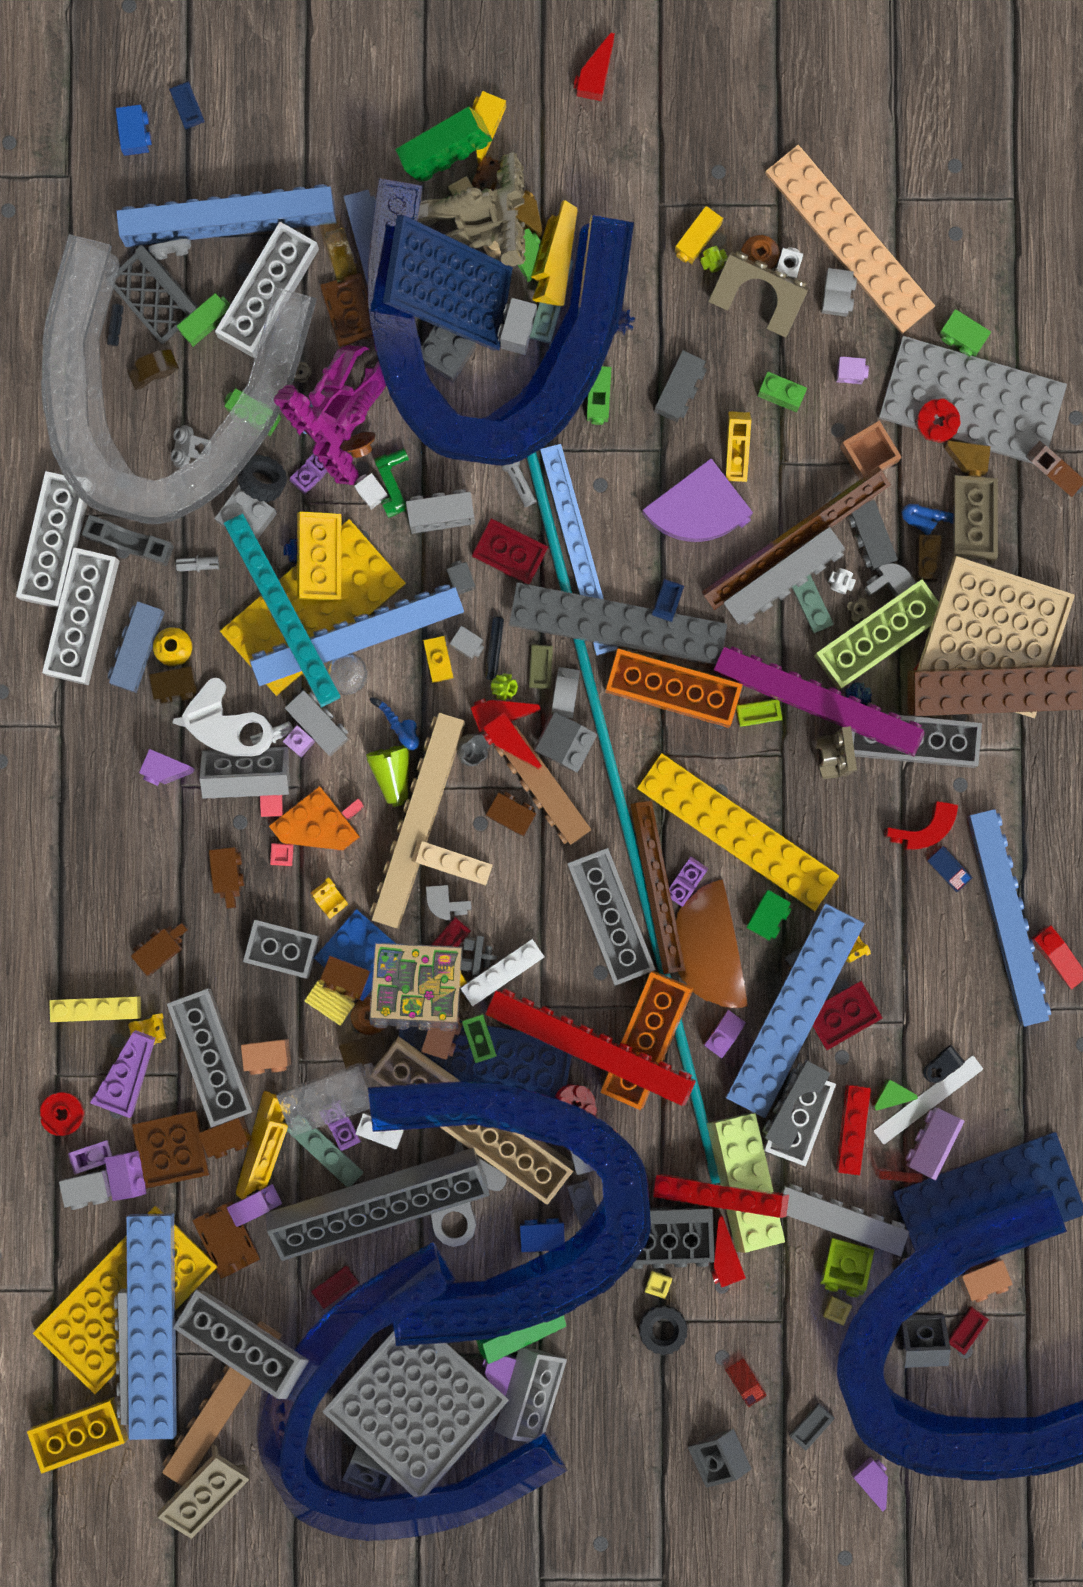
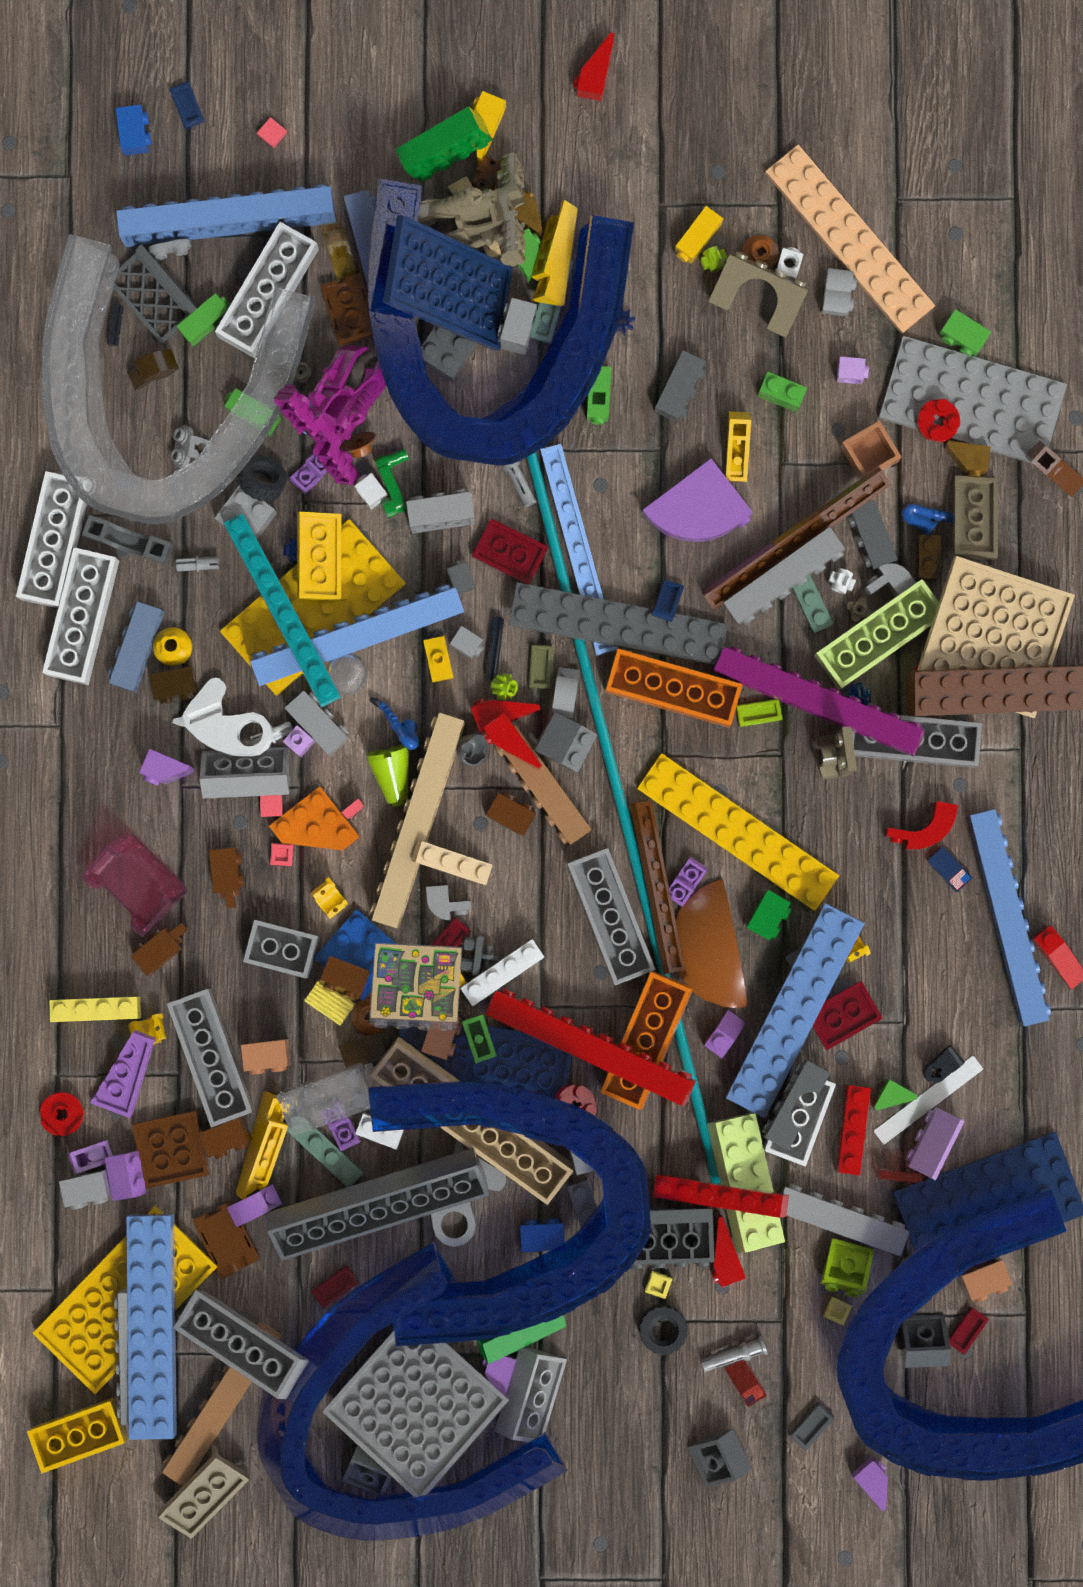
(136, 881): none -> clear pink windscreen
(271, 132): none -> coral tile
(744, 1351): none -> light grey pin

